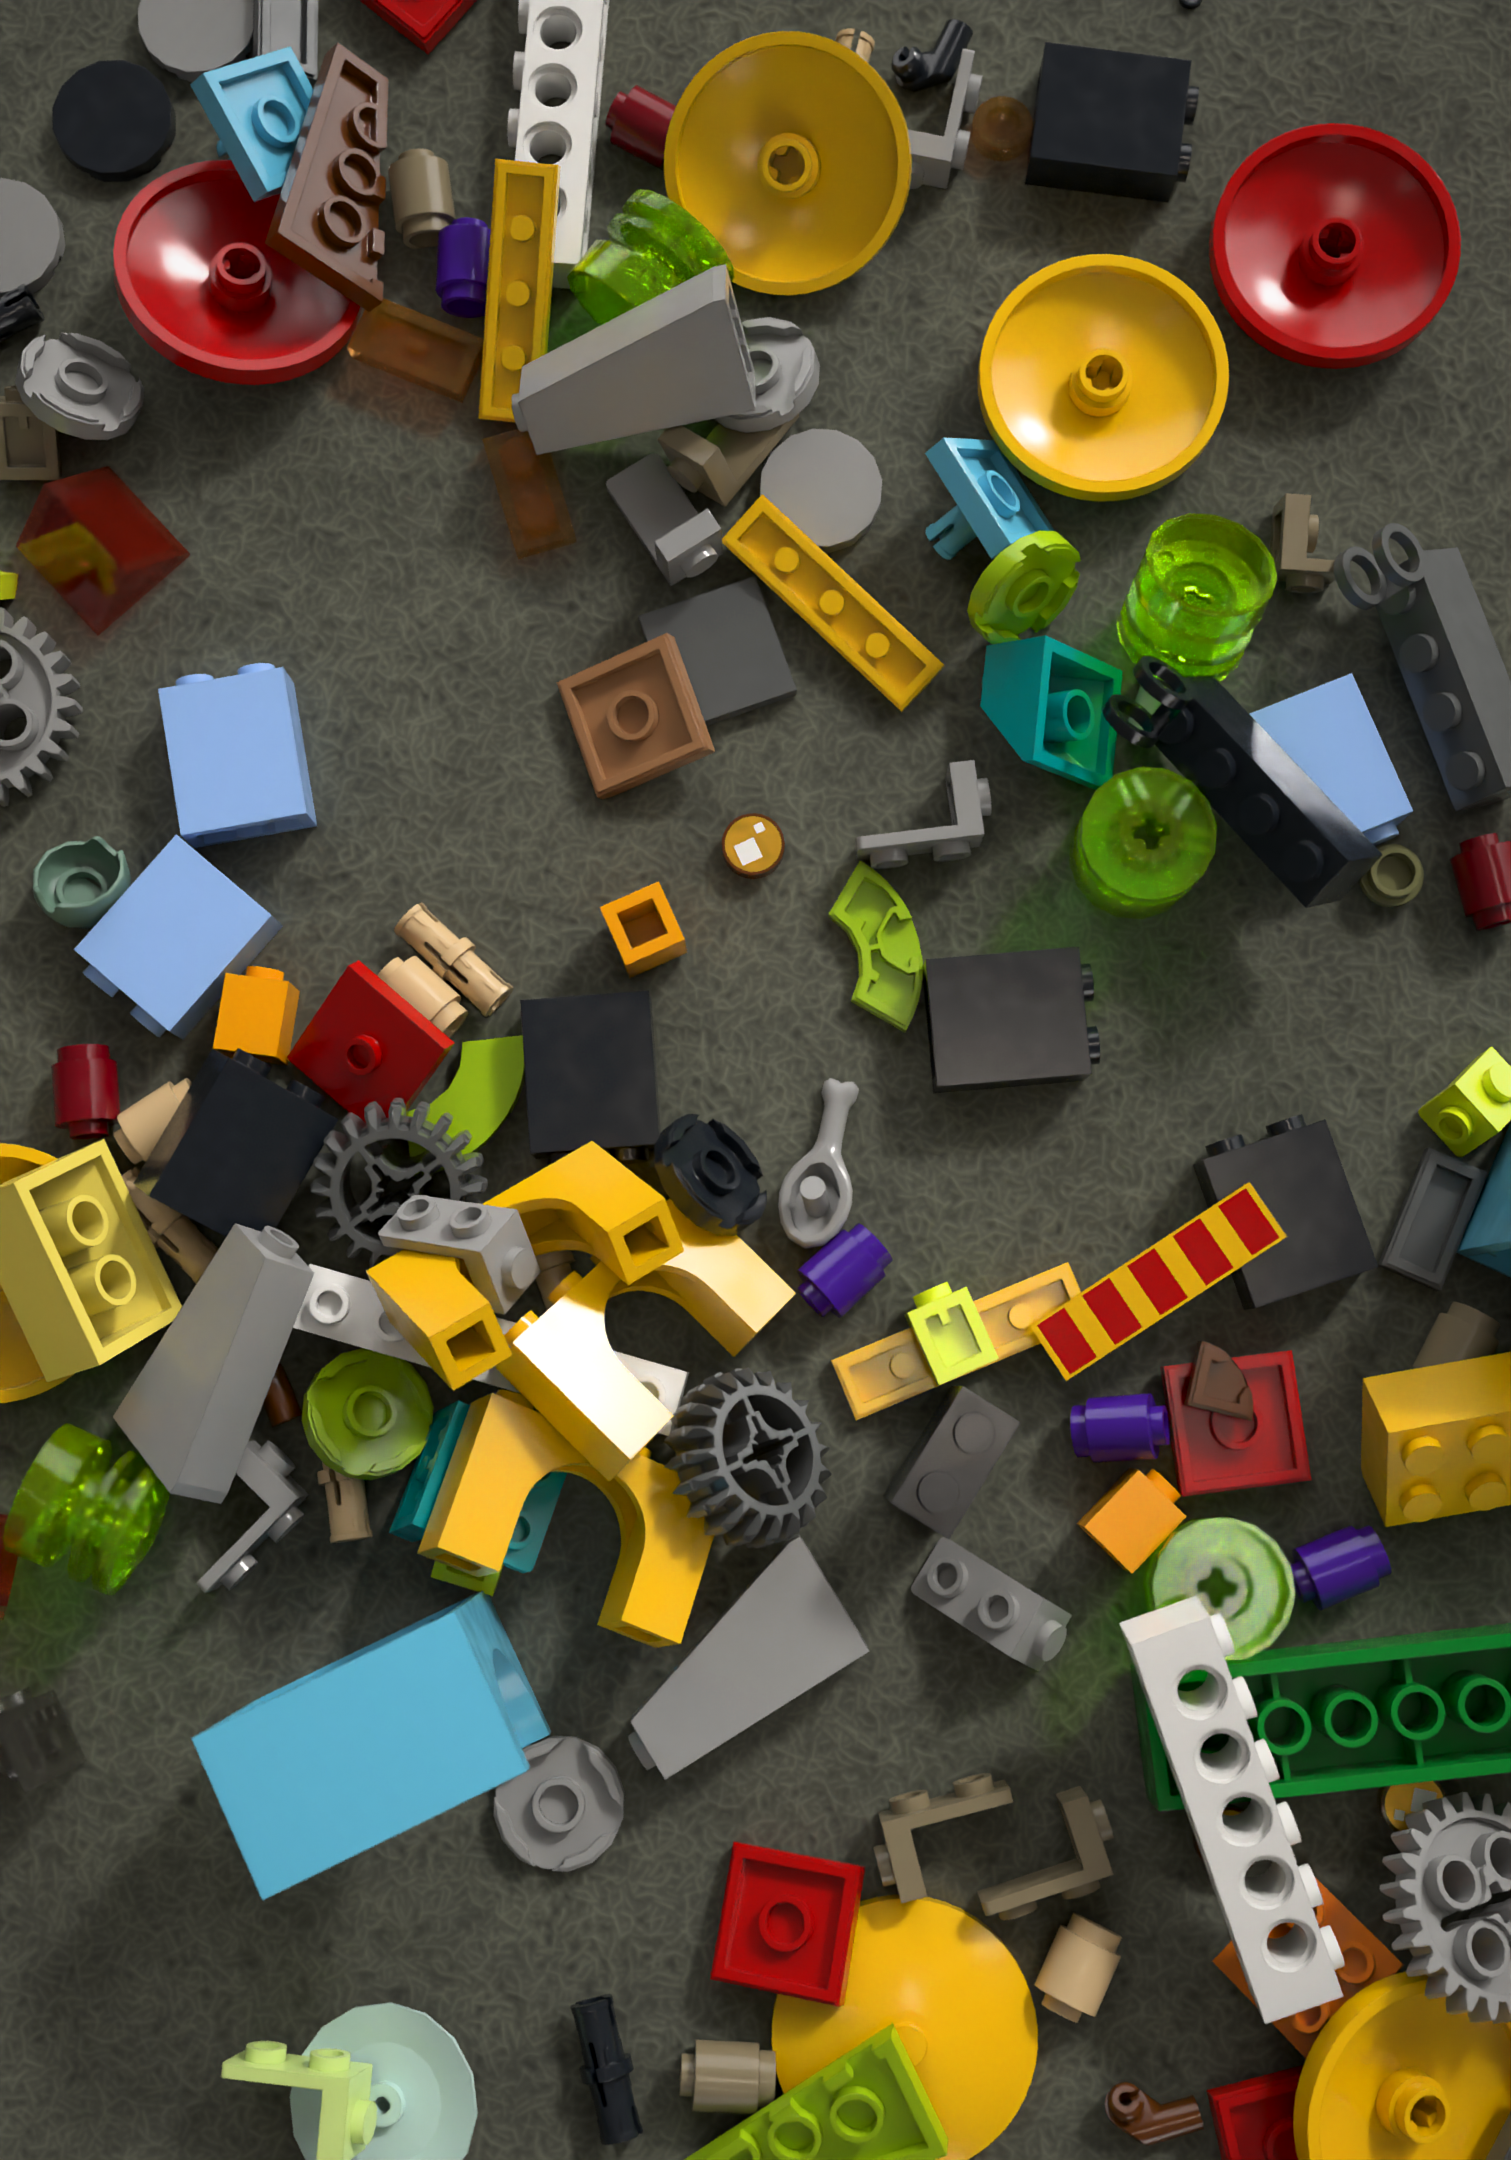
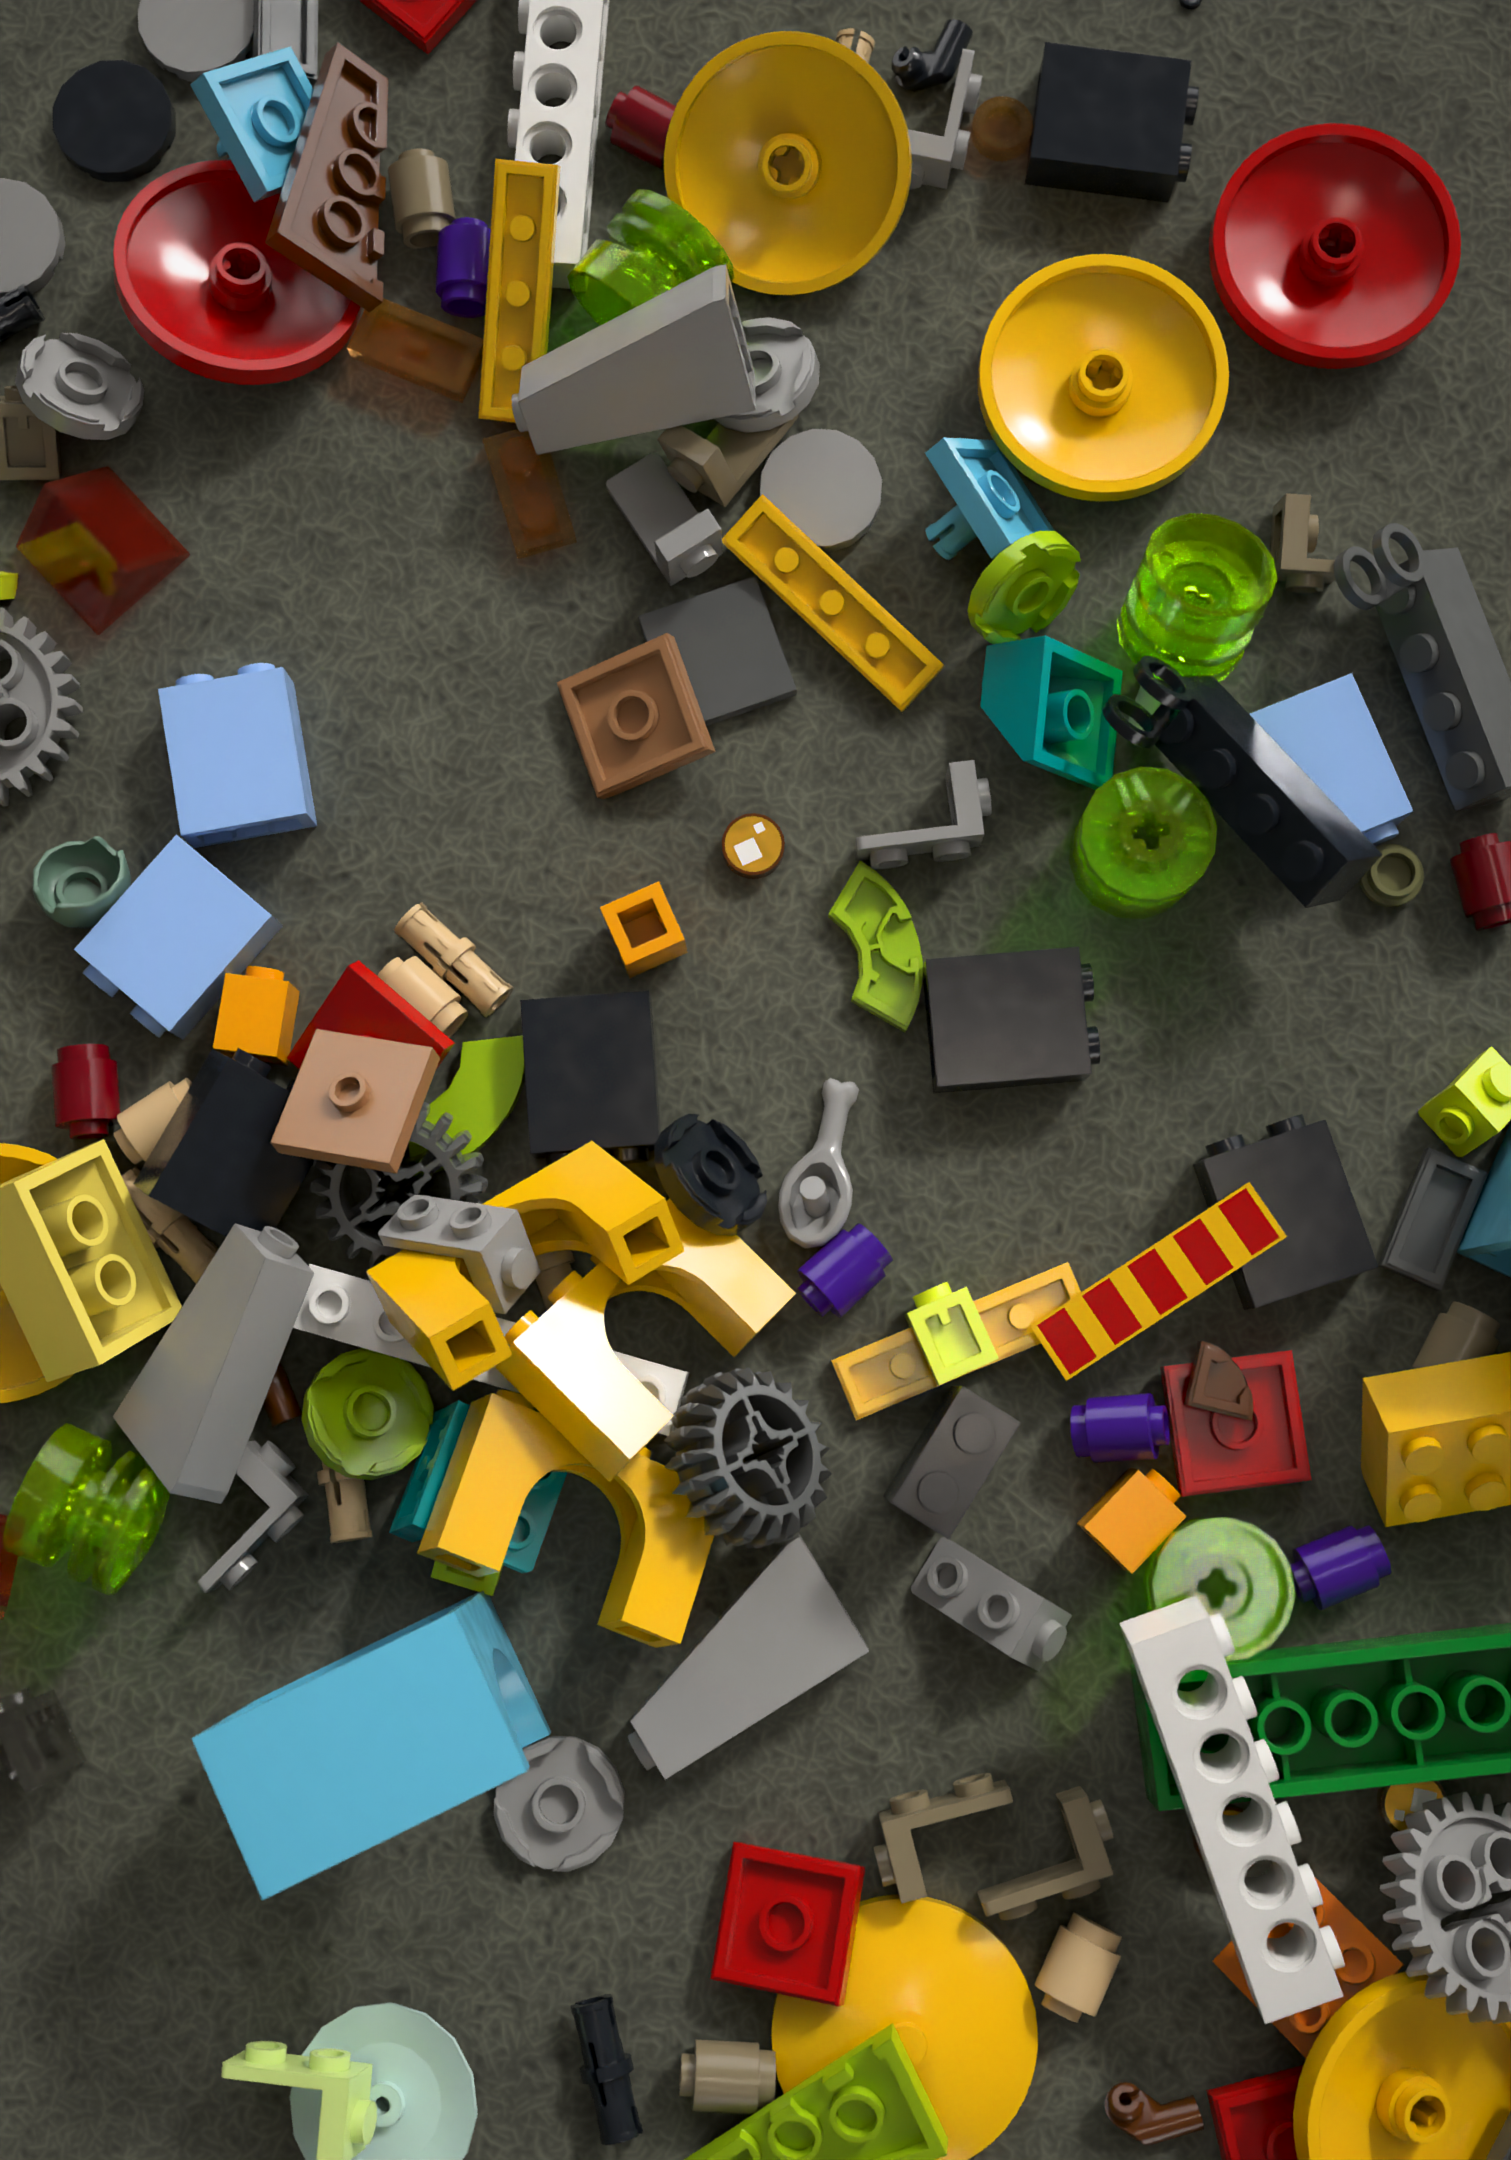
(355, 1100): none -> medium nougat plate

